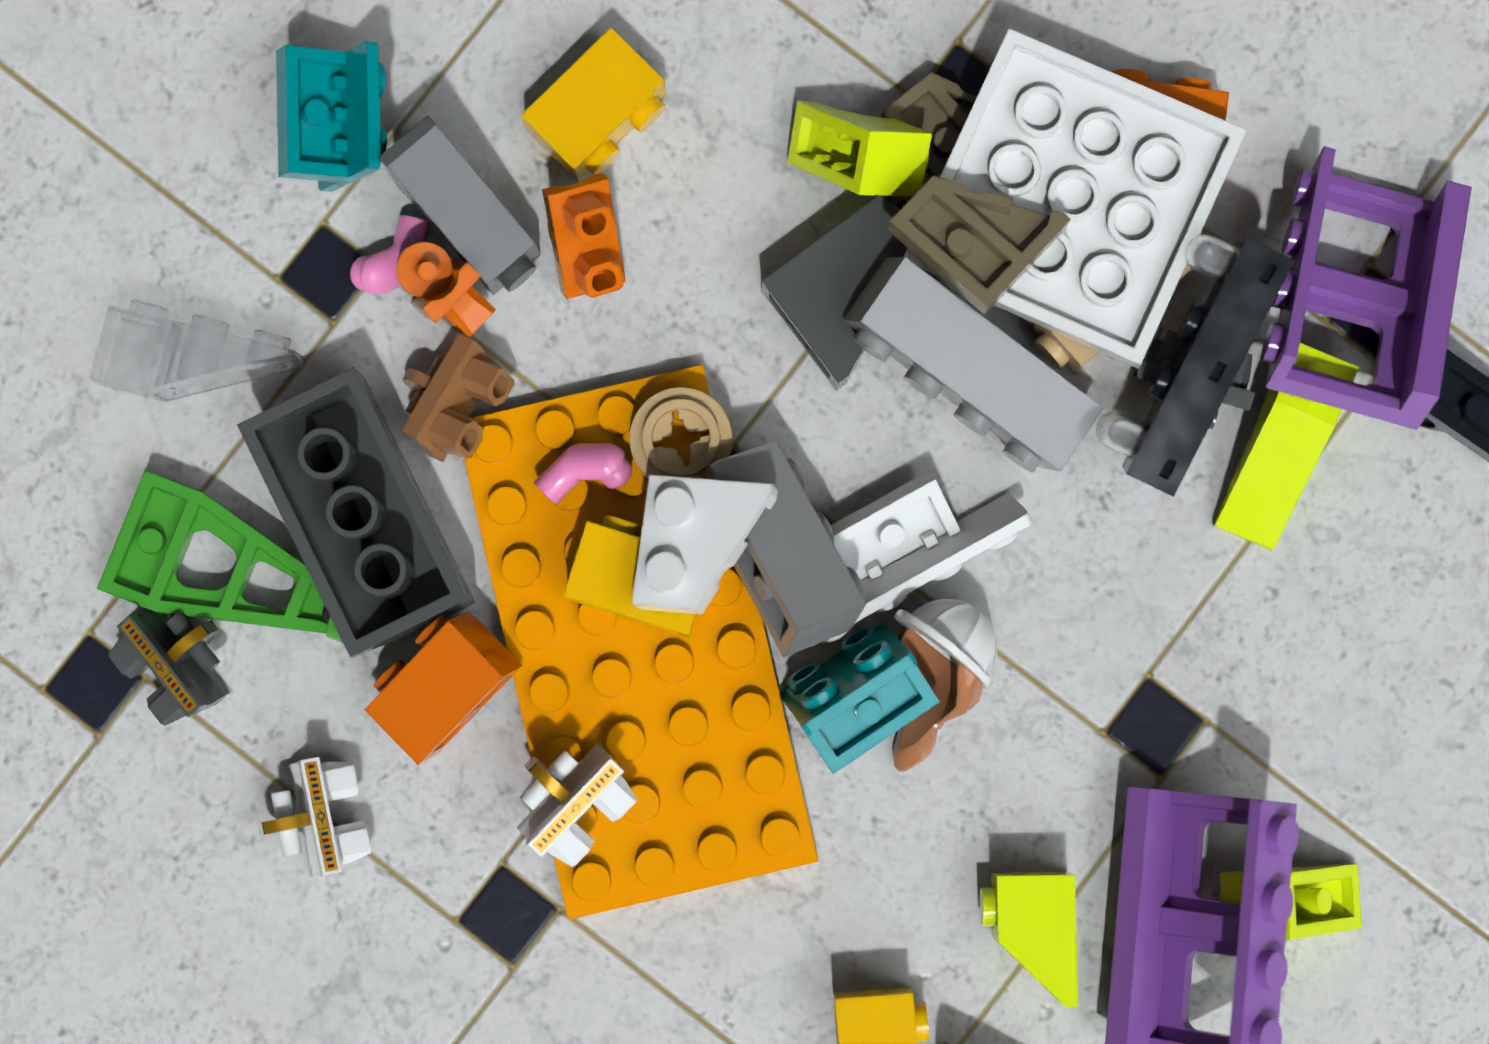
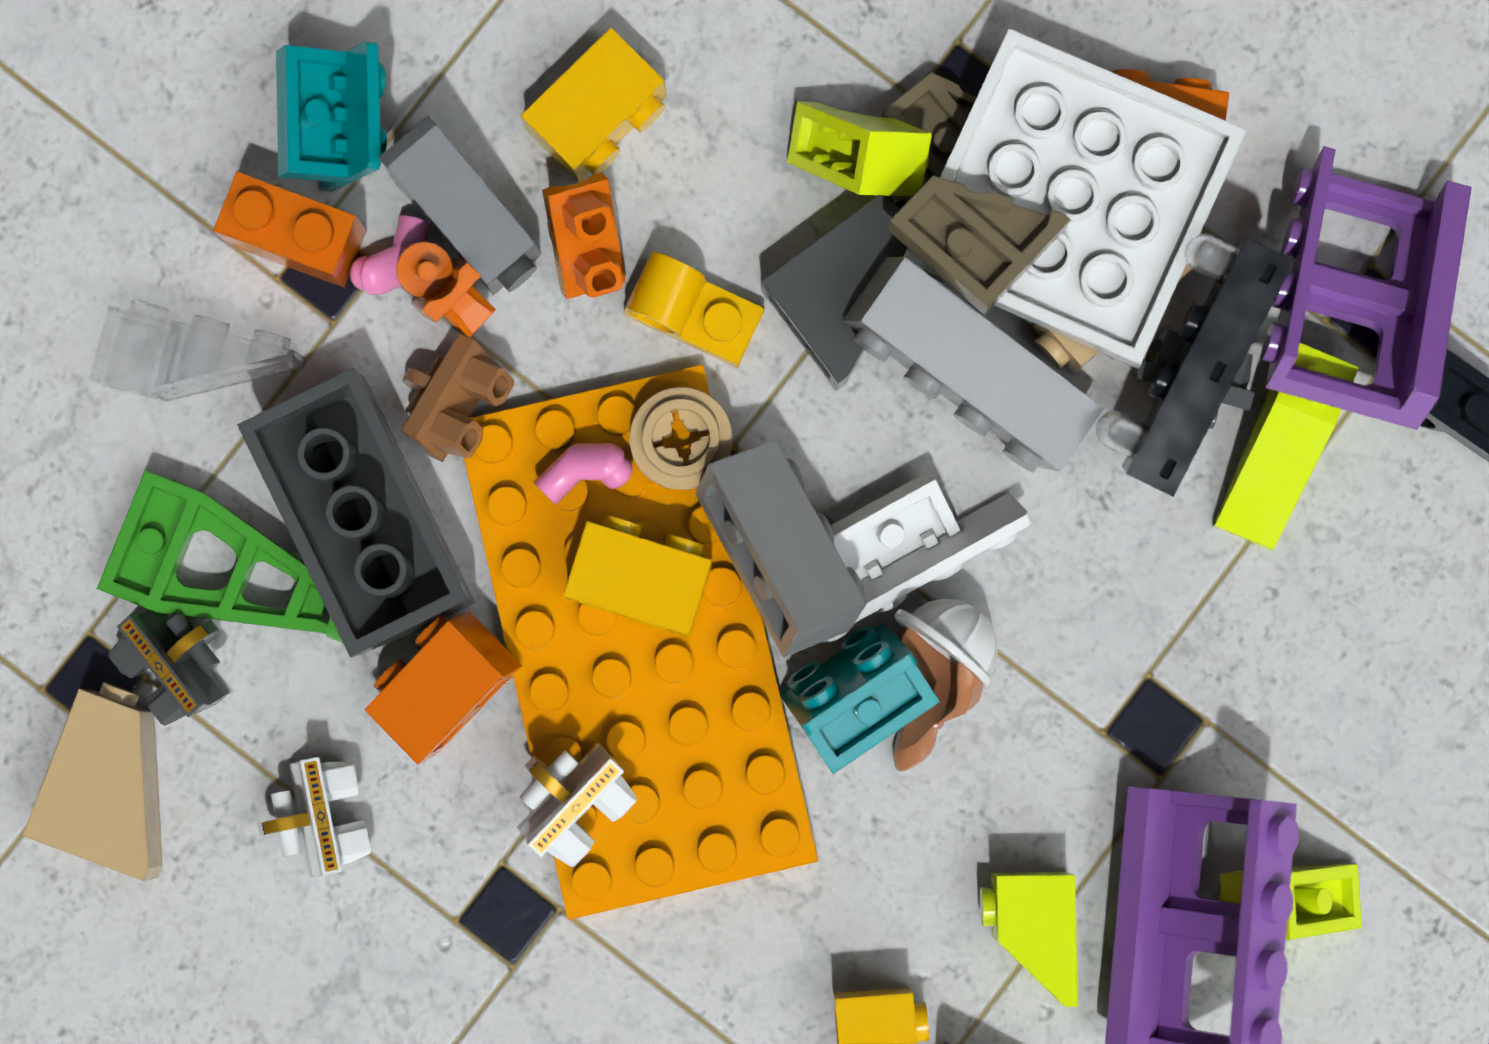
(103, 786): none -> tan slope
(290, 229): none -> orange brick
(692, 537): white wing -> none
(693, 311): none -> yellow plate

